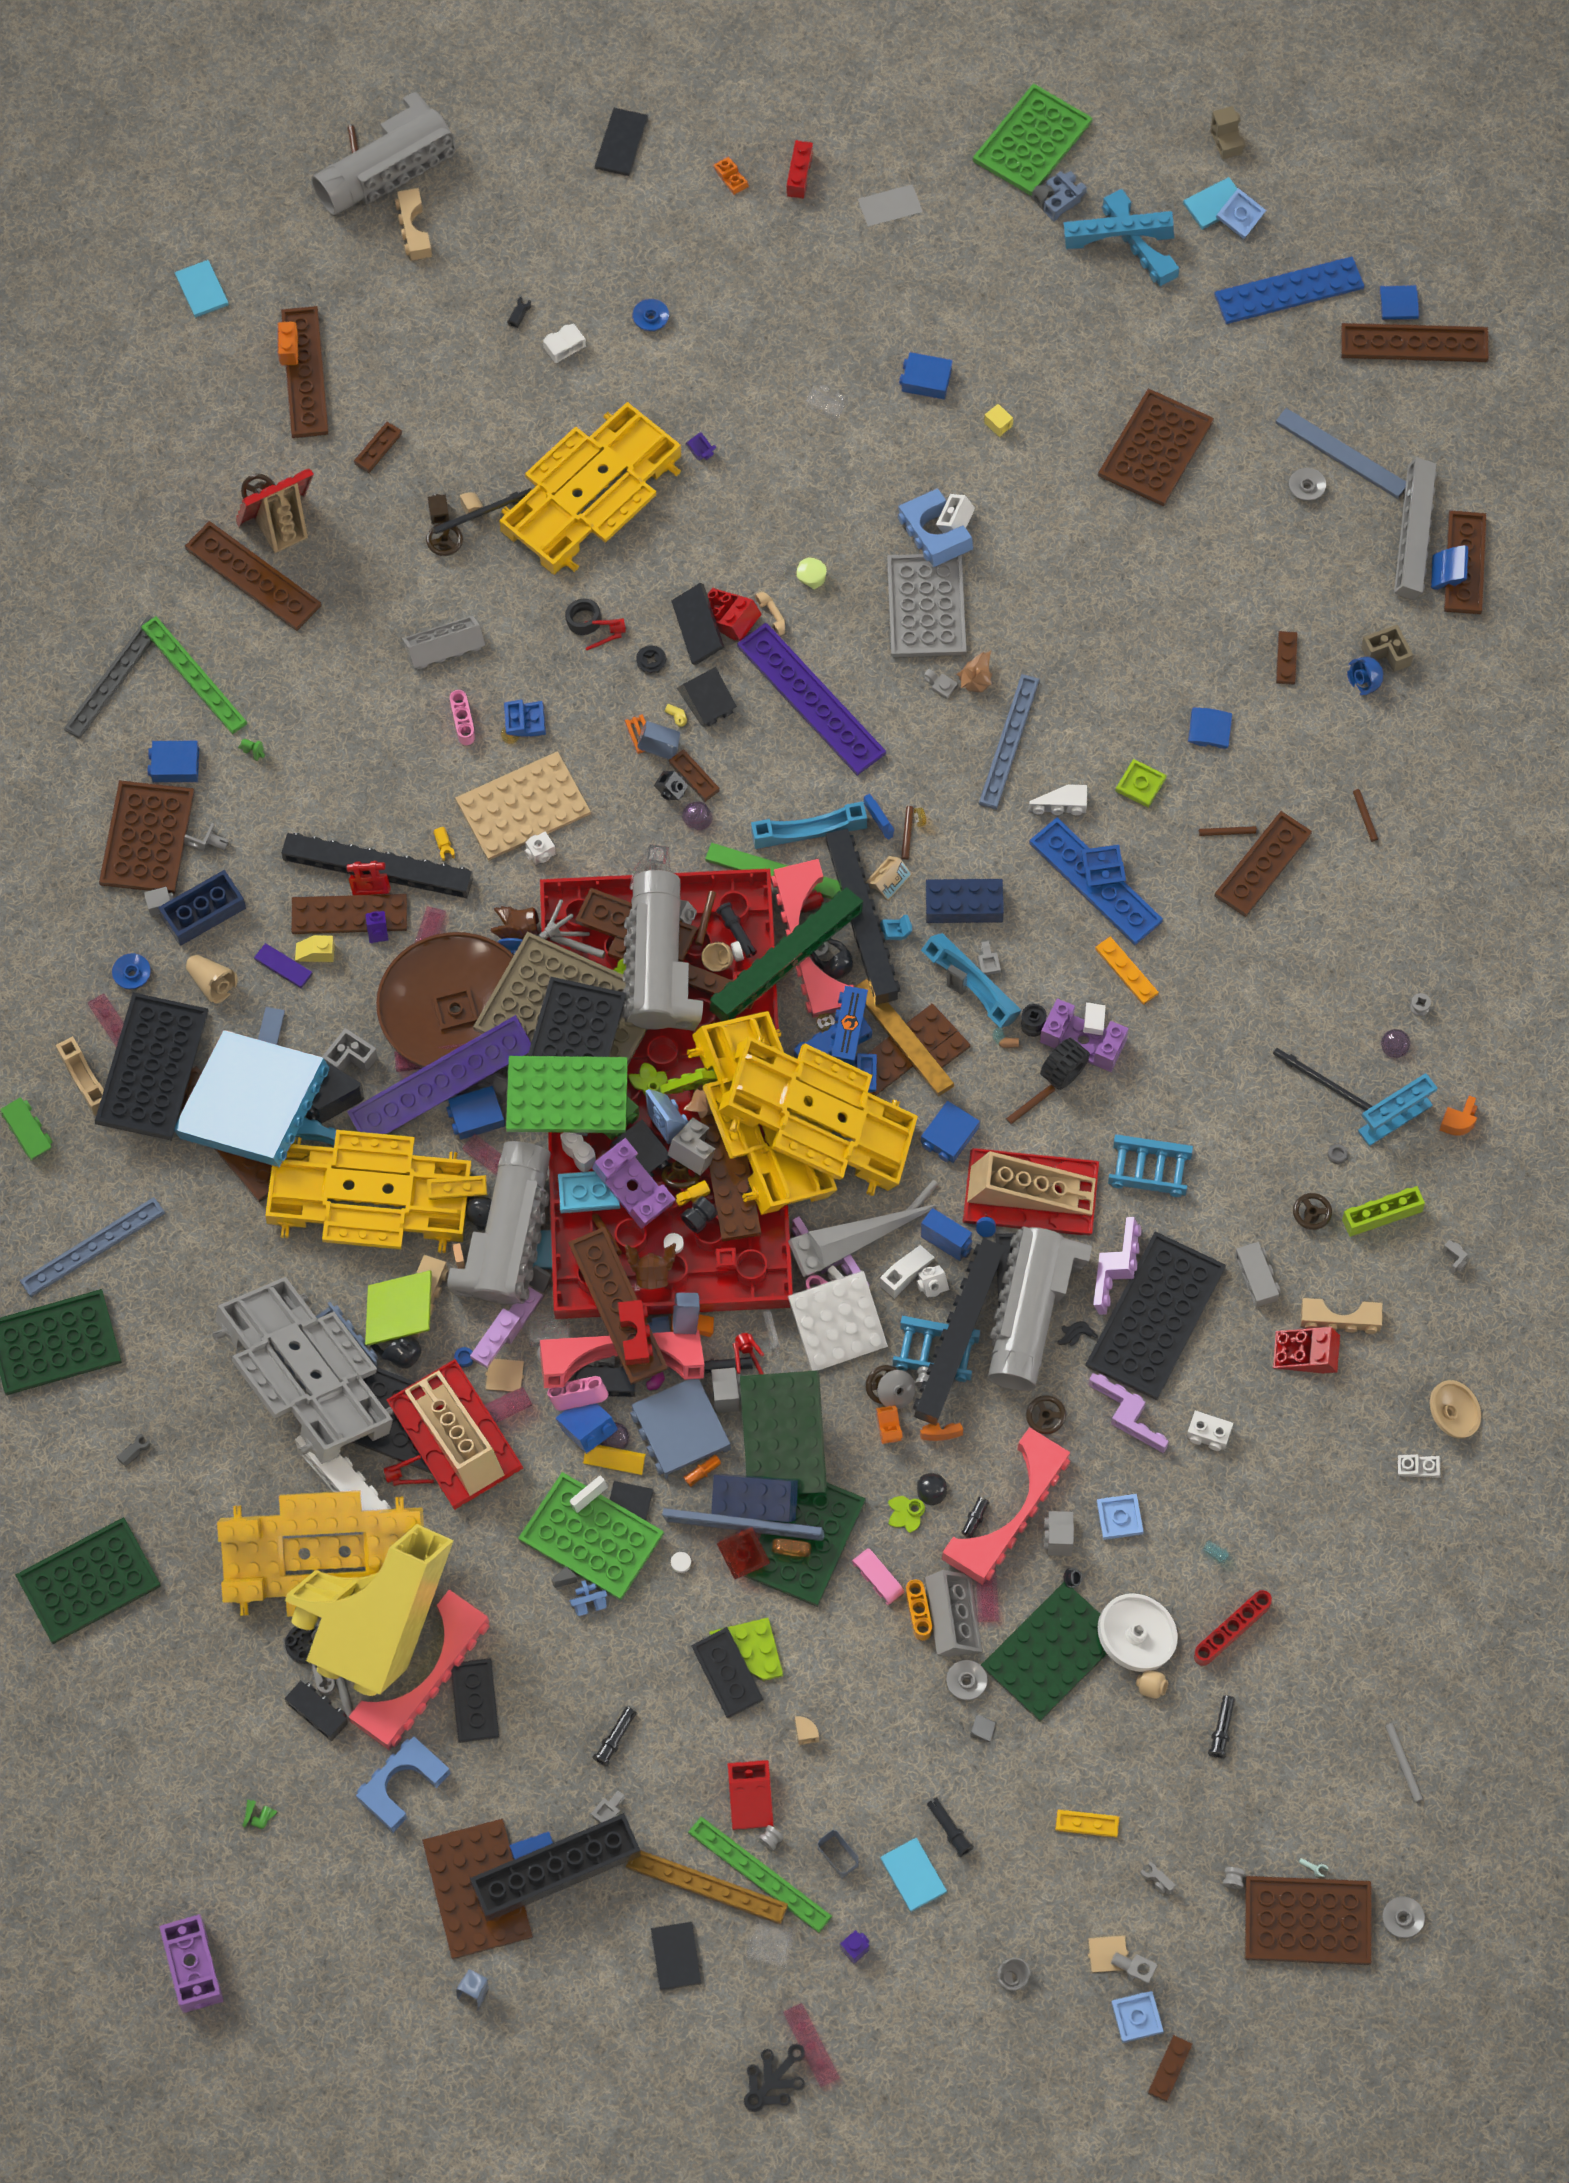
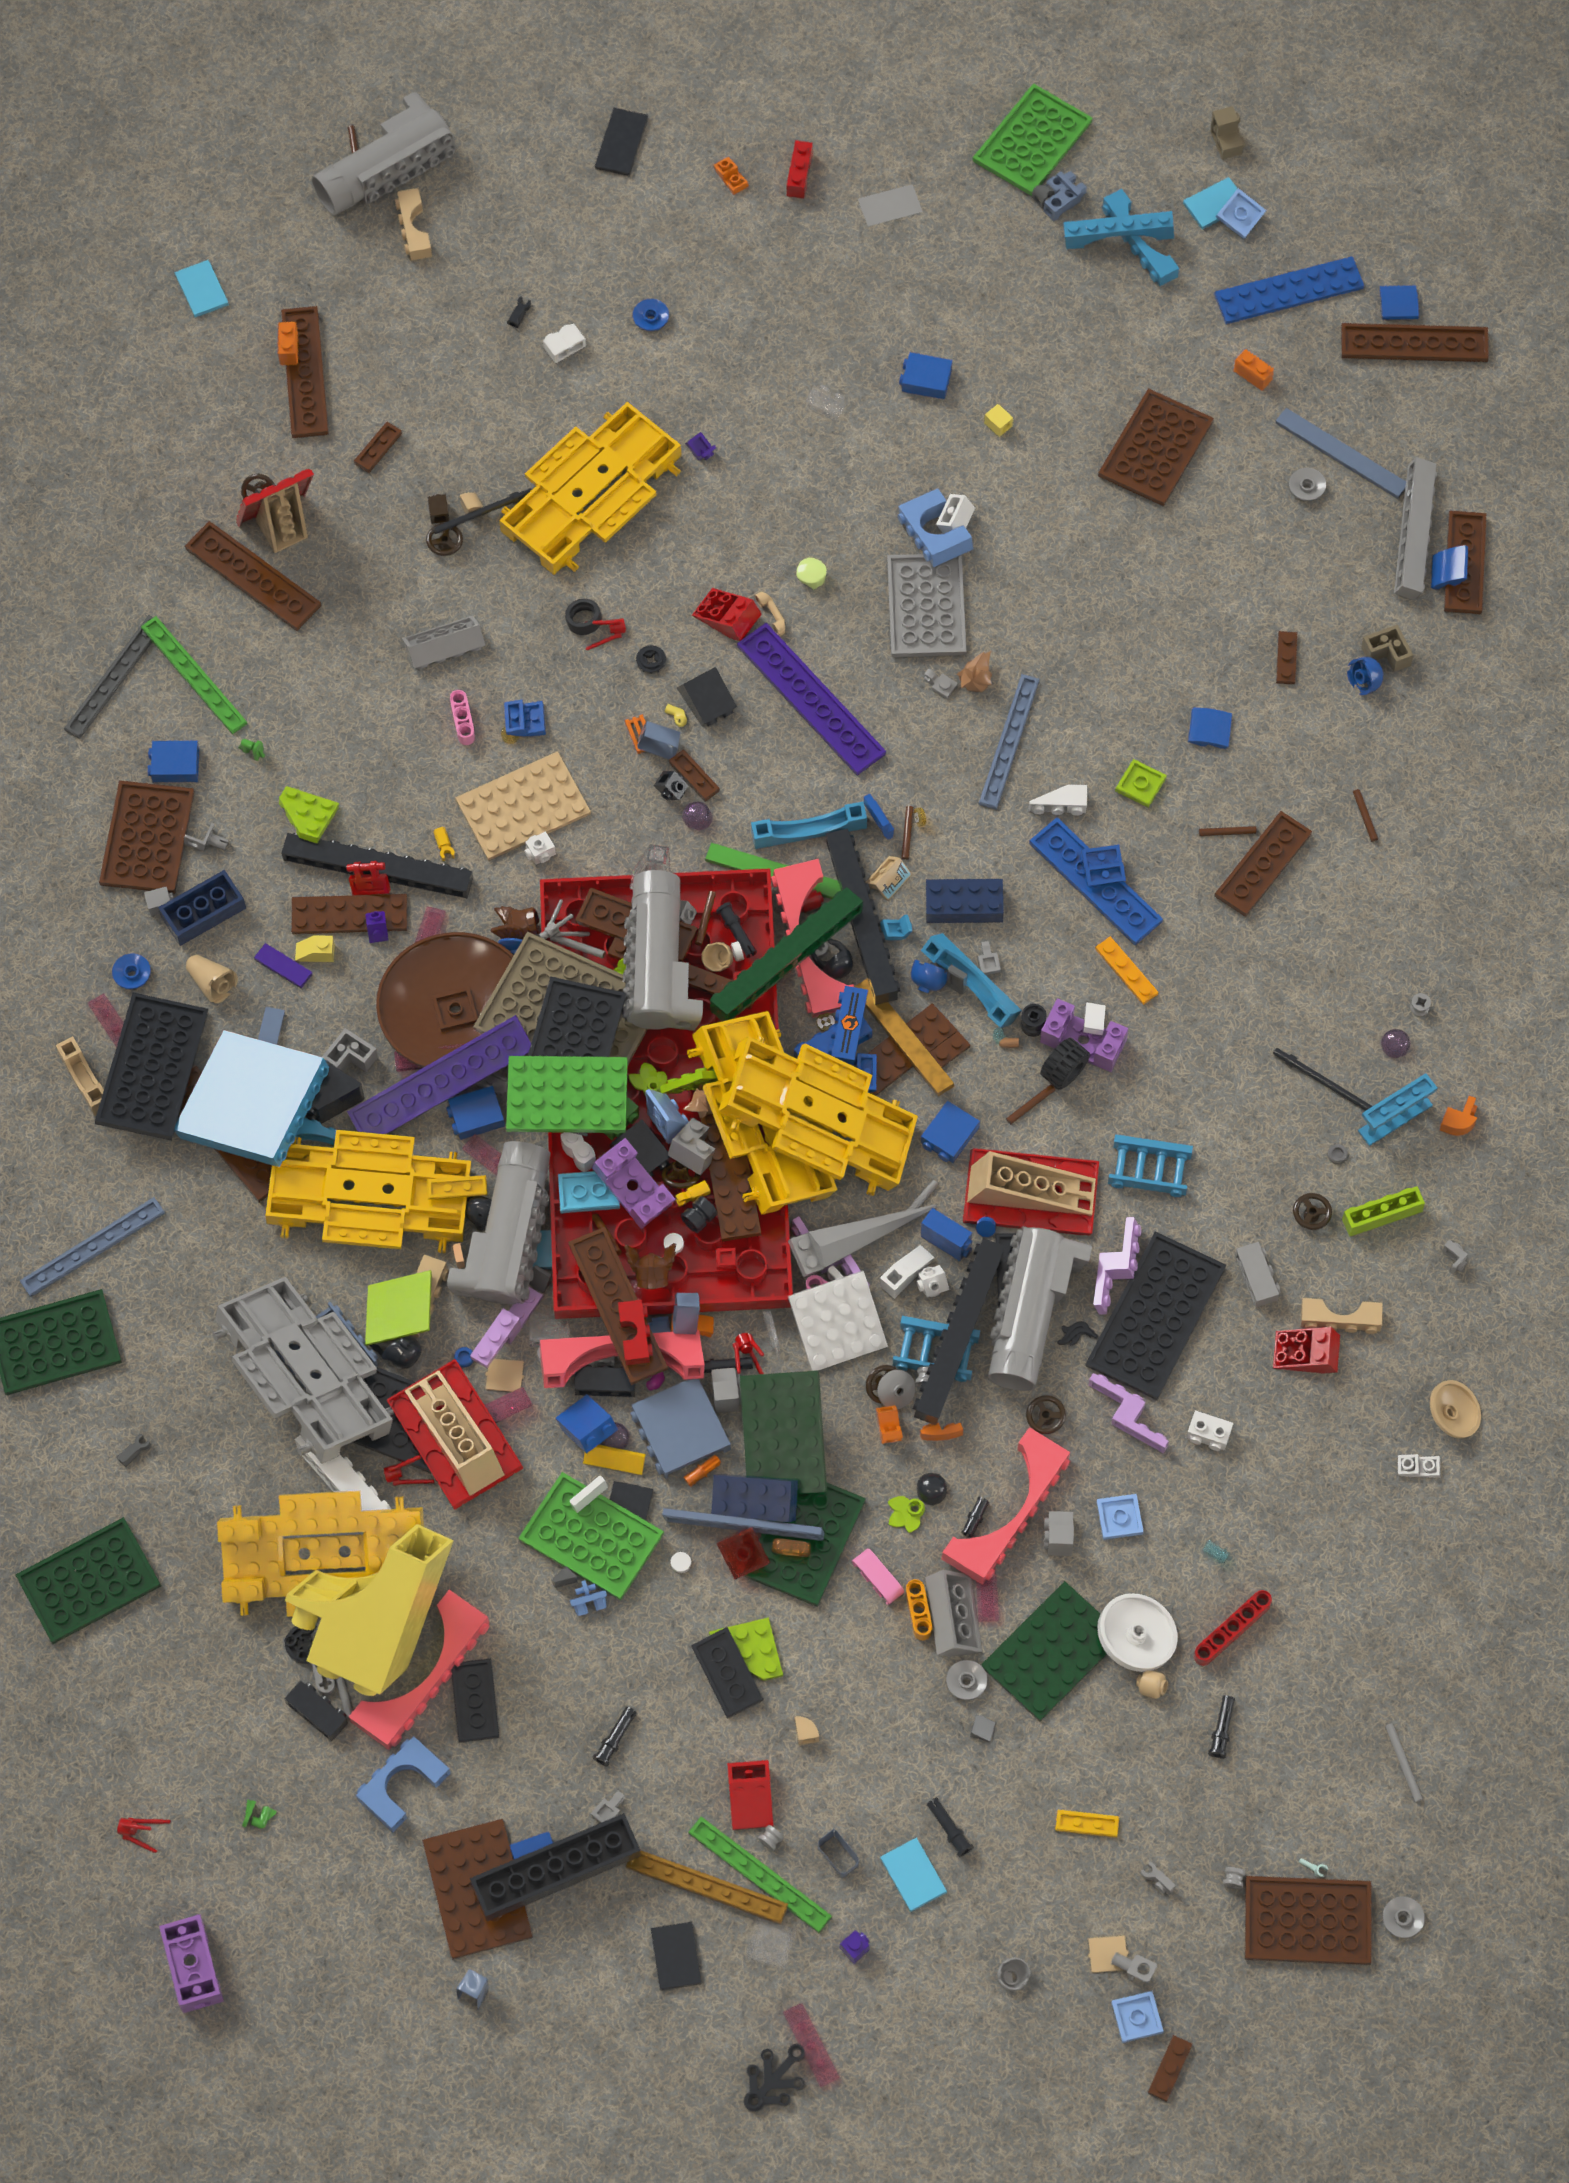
(26, 1128): bright green wedge -> none
(129, 1827): none -> red plant
(307, 812): none -> lime plate
(578, 1393): bright pink beam -> none
(697, 623): black tile -> none
(928, 976): none -> blue cylinder
(1072, 1577): black plate -> none
(1253, 369): none -> orange brick

